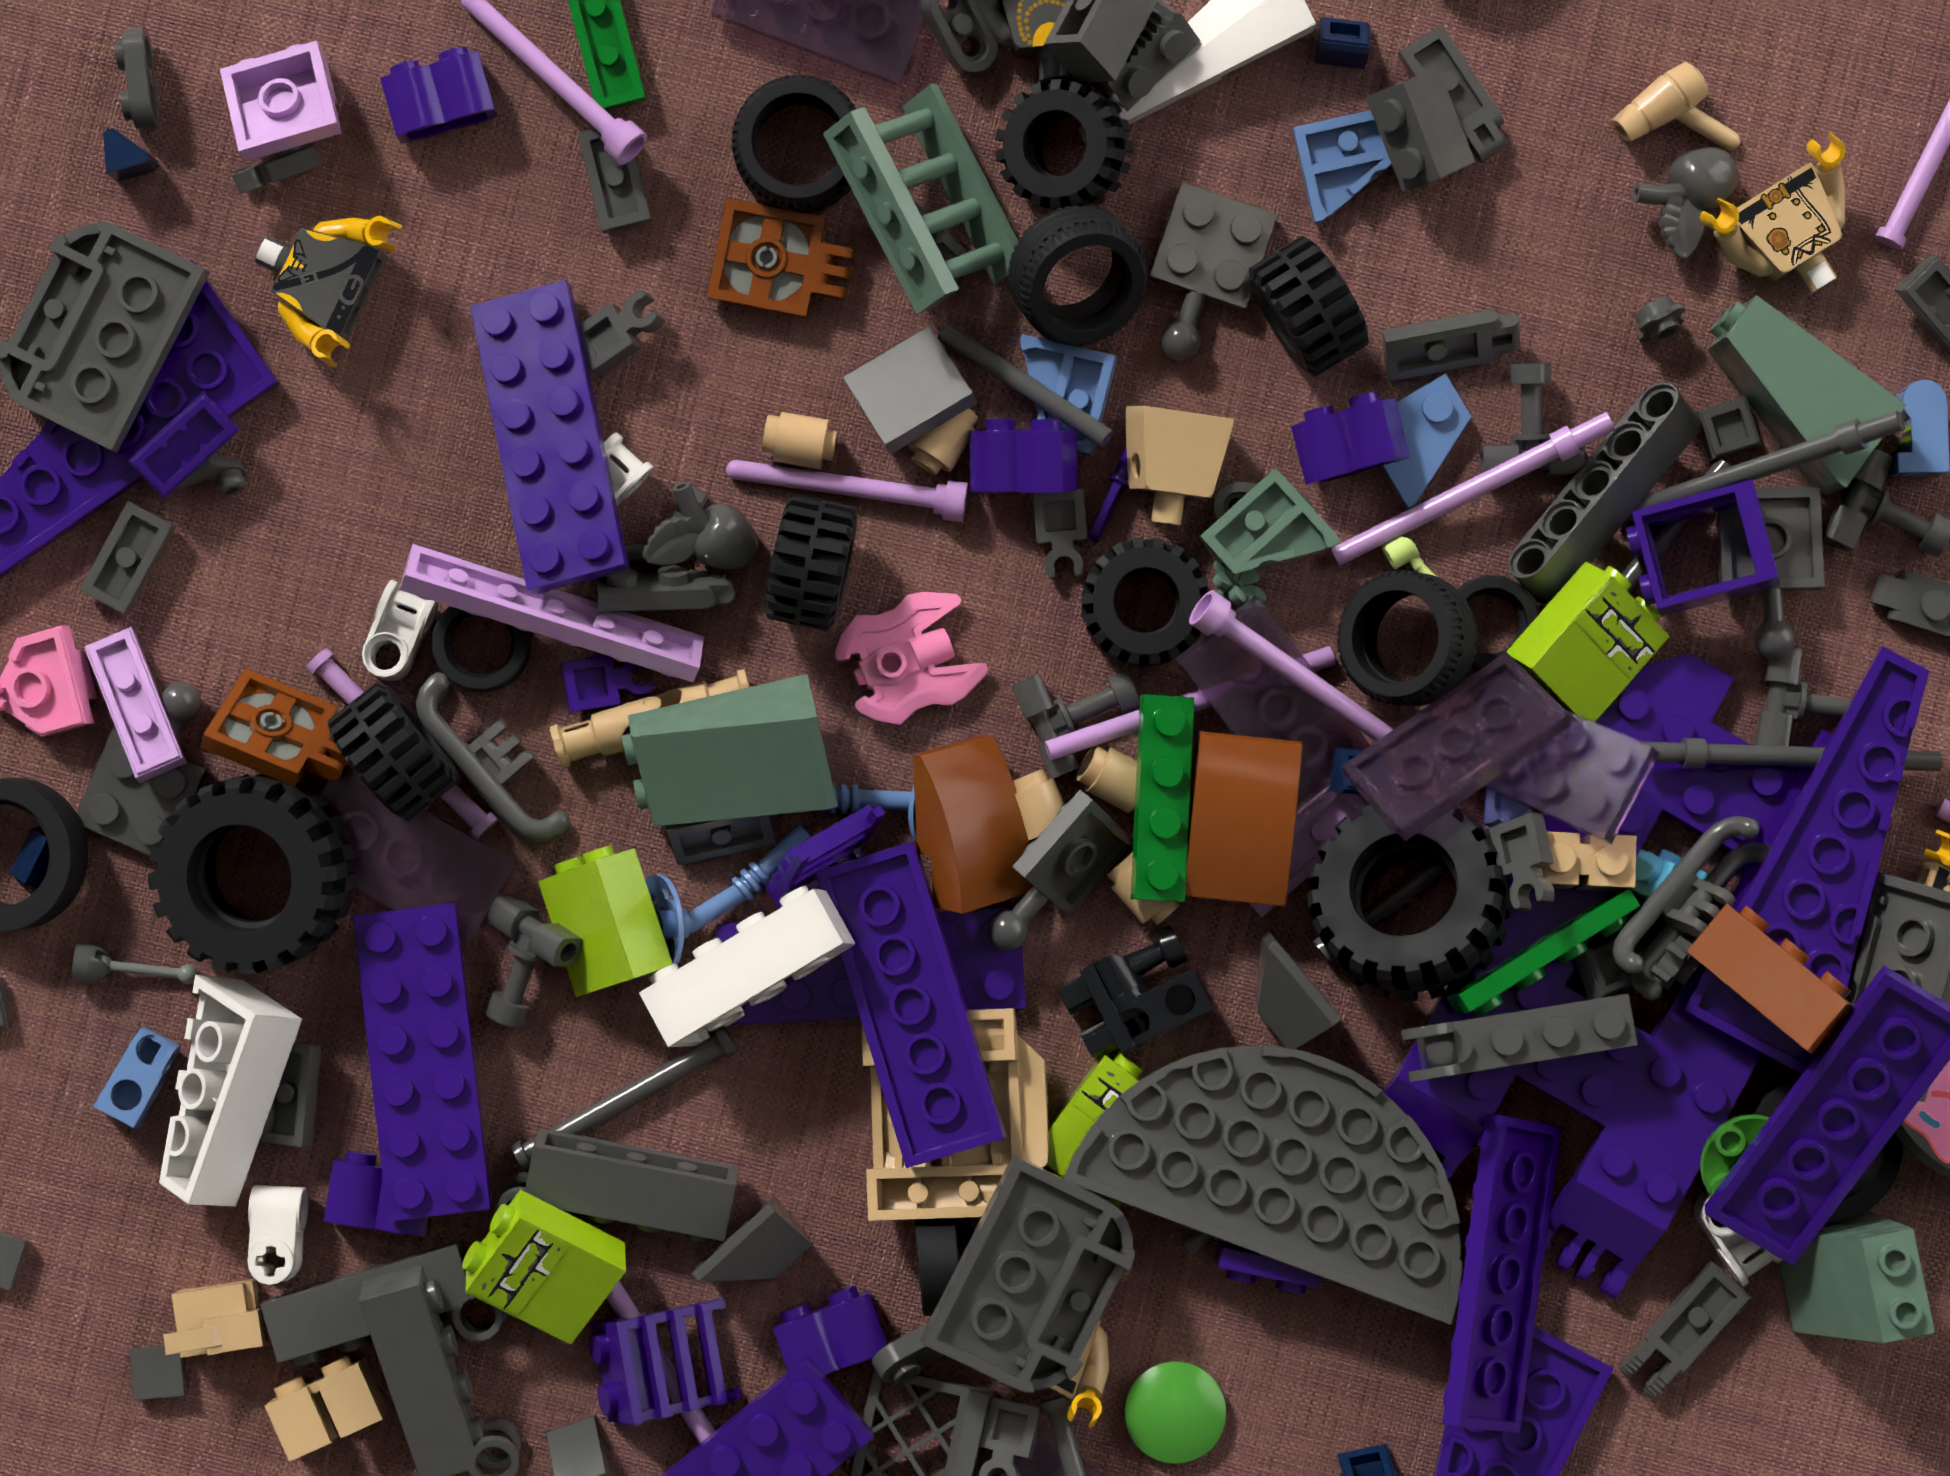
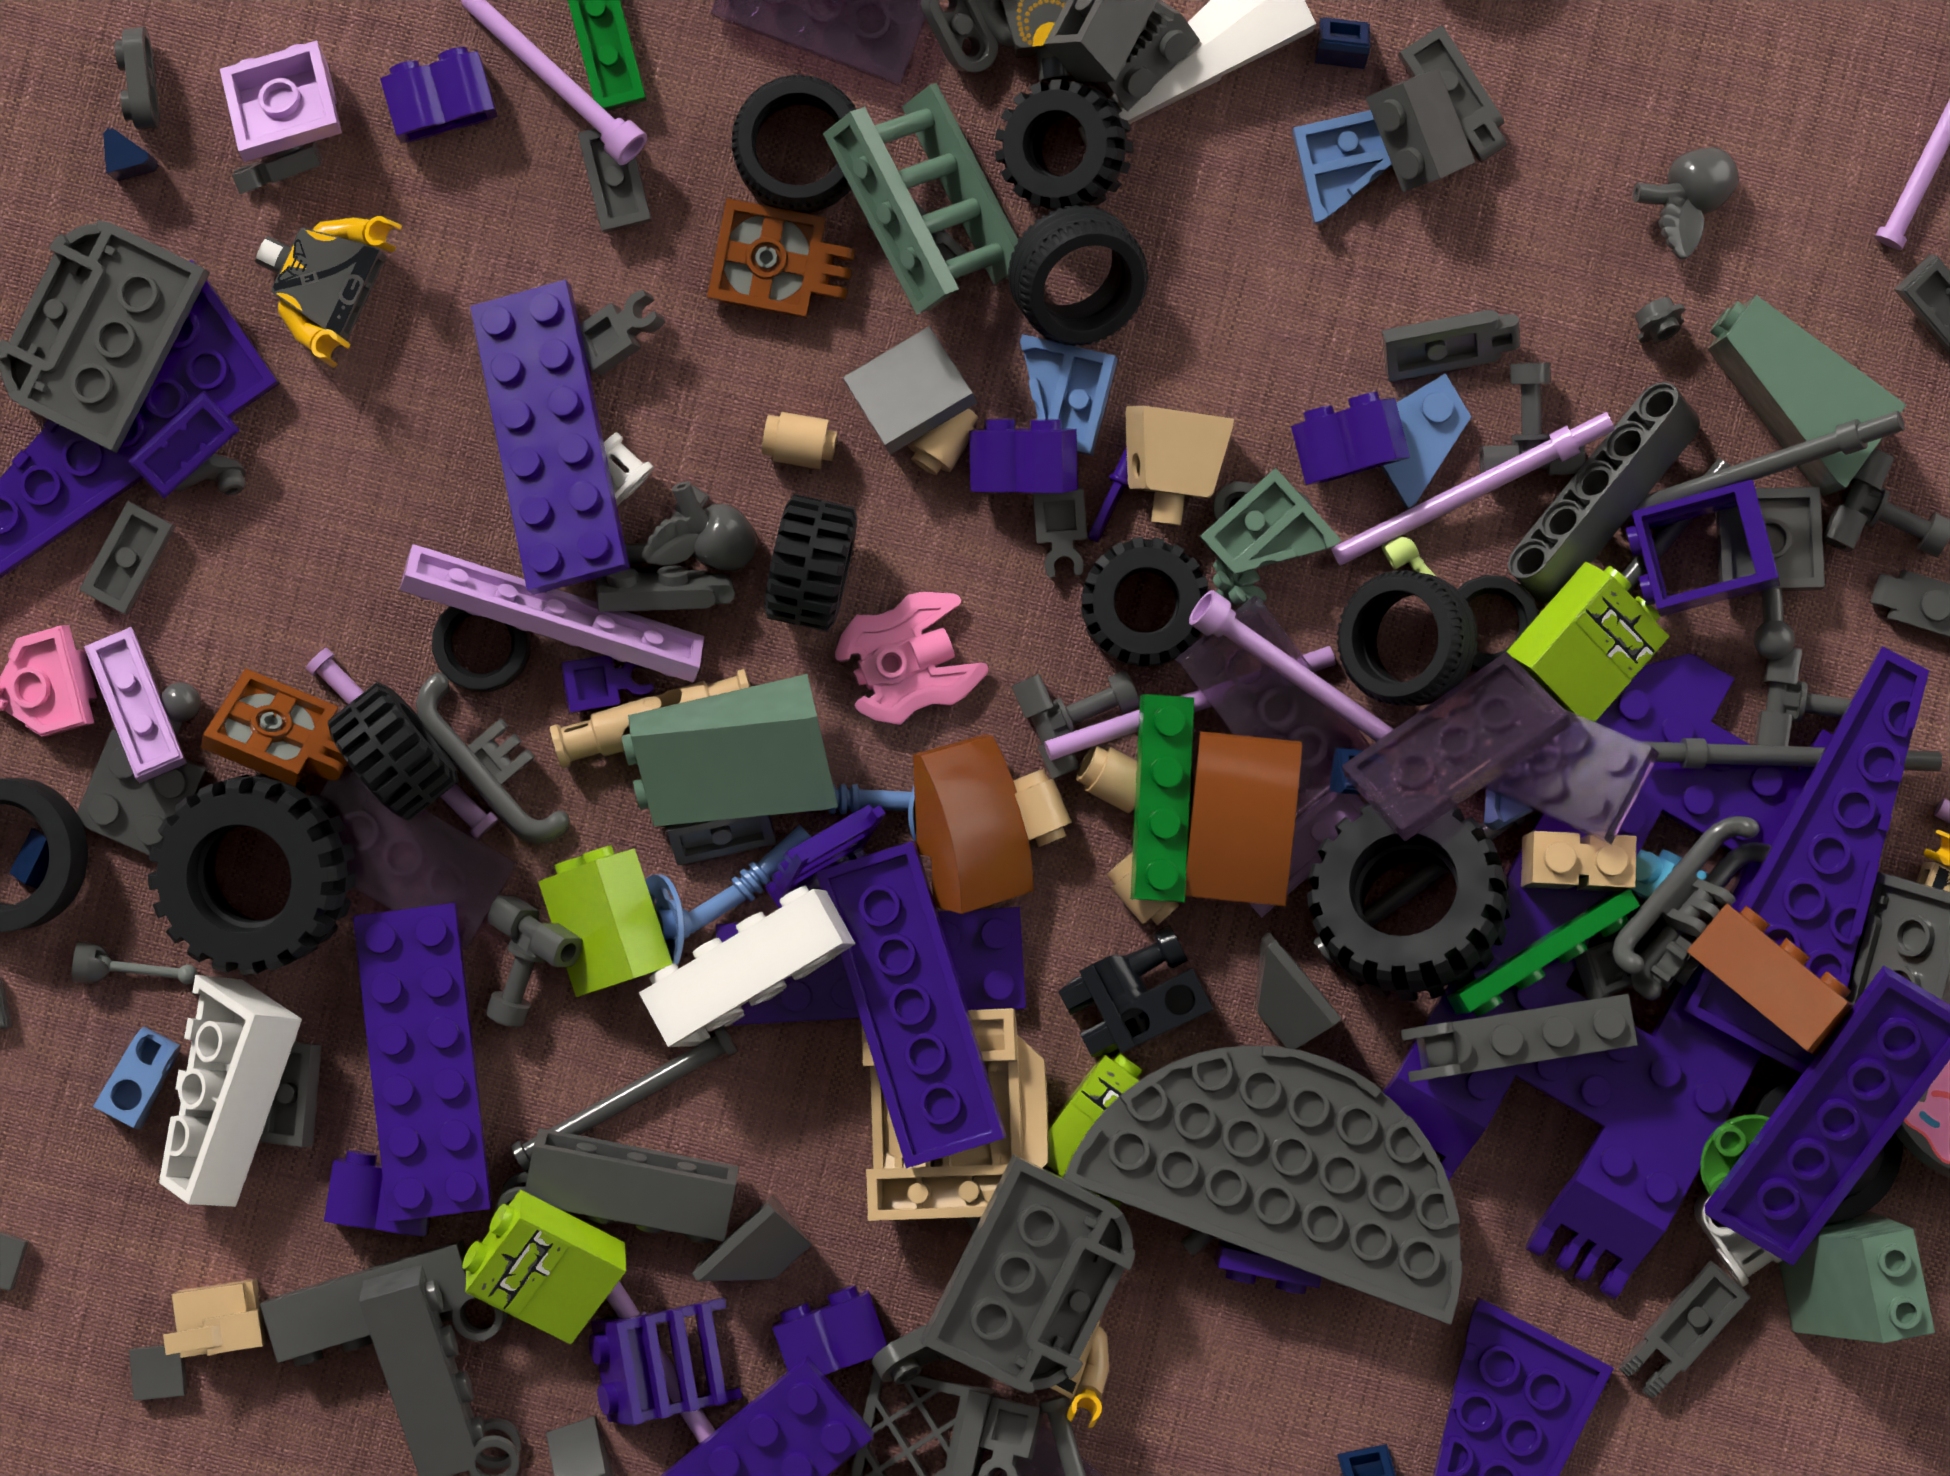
(276, 1223): white piece -> none
(326, 1407): tan piece -> none
(398, 628): white piece -> none
(936, 1258): black tyre -> none
(945, 500): lavender piece -> none
(1025, 385): dark grey bar -> none
(1062, 866): dark grey plate -> none
(1175, 1412): bright green dish -> none
(1209, 257): dark grey plate -> none
(1308, 306): black tyre -> none
(1501, 1274): dark purple plate -> none
(1522, 852): dark grey plate -> none
(1673, 98): tan piece -> none
(1728, 428): dark grey tile -> none
(1788, 221): tan torso -> none
(1925, 433): medium blue leg -> none

